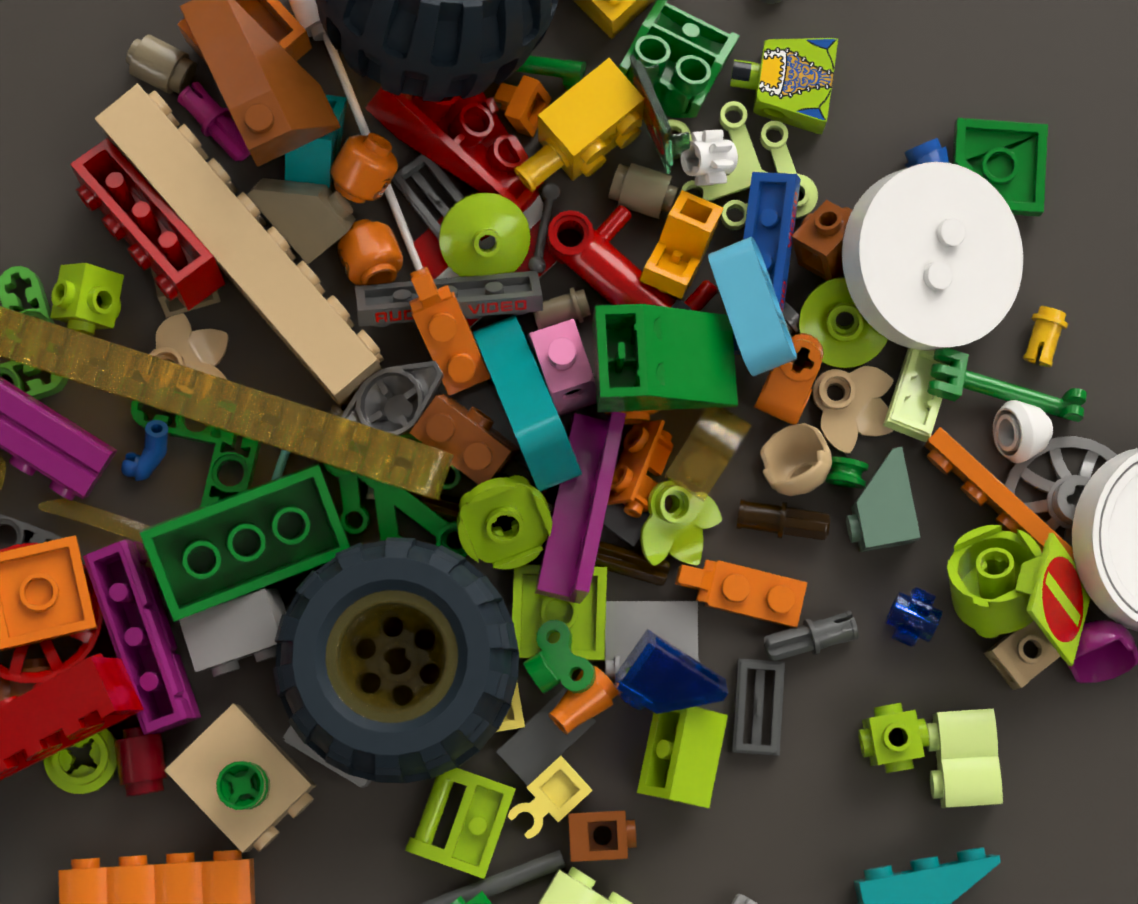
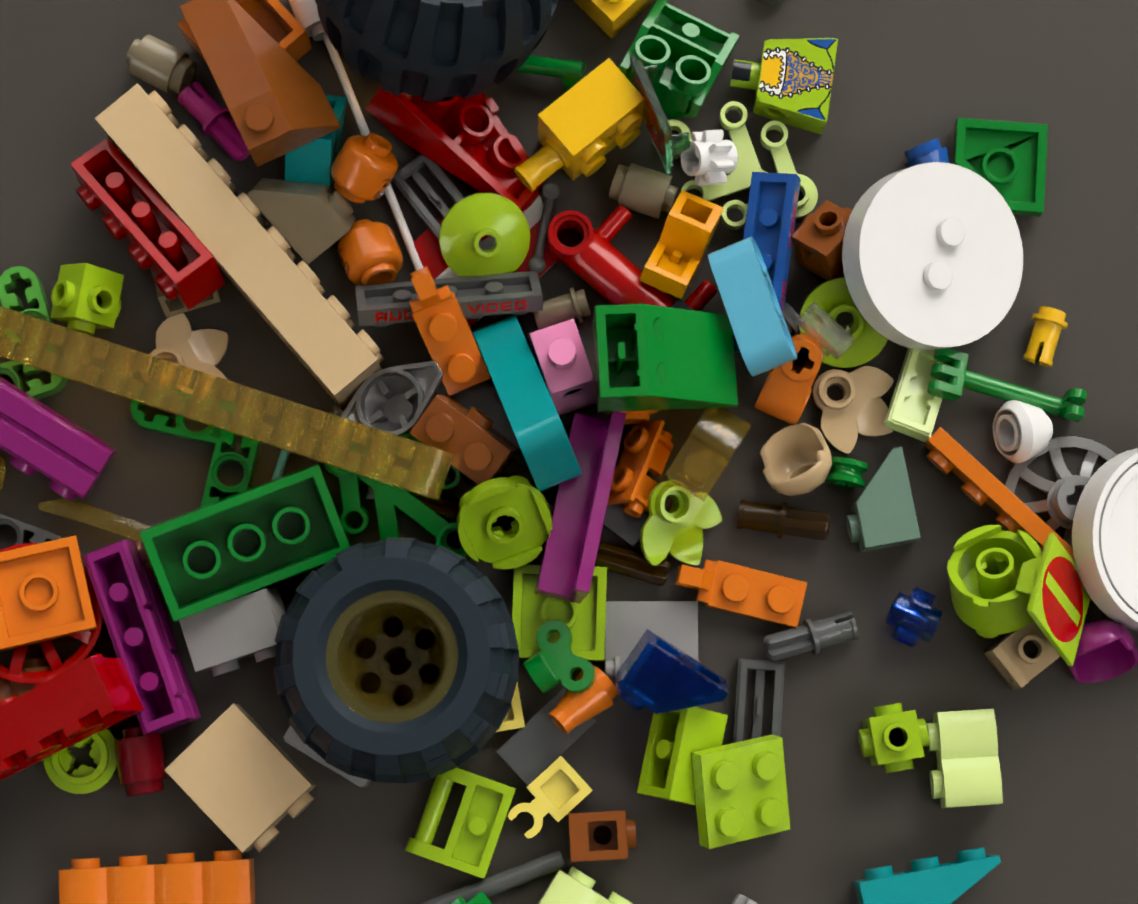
(153, 453): blue arm -> none
(236, 782): green wheel -> none
(523, 103): orange tile -> none
(740, 791): none -> lime plate
(825, 330): none -> clear pin

